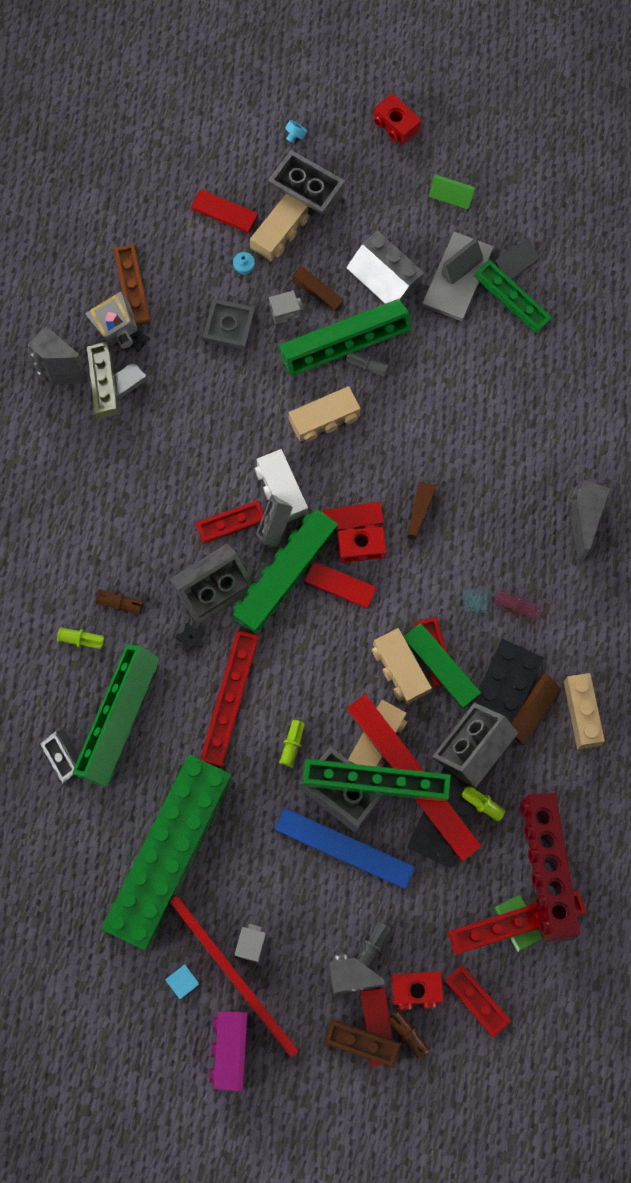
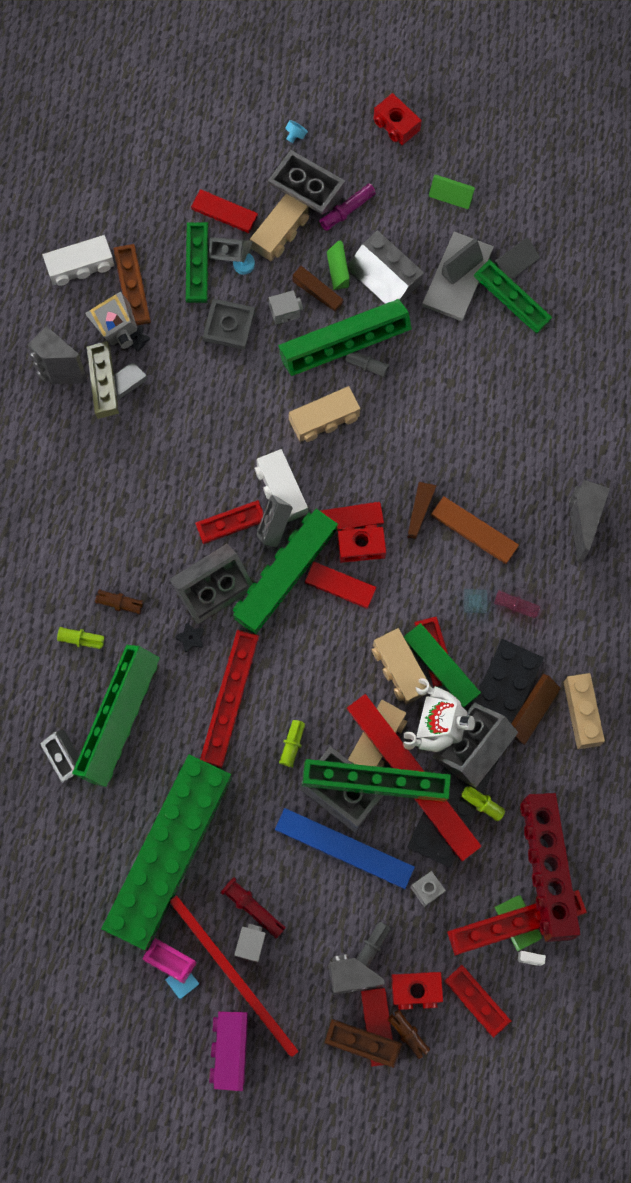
(78, 260): none -> white brick
(169, 960): none -> dark pink tile
(197, 262): none -> green tile
(228, 249): none -> dark grey slope
(245, 901): none -> dark red pin
(338, 266): none -> bright green slope
(341, 211): none -> magenta pin
(427, 889): none -> light grey brick
(441, 721): none -> white torso
(474, 530): none -> dark orange tile
(531, 958): none -> white tile

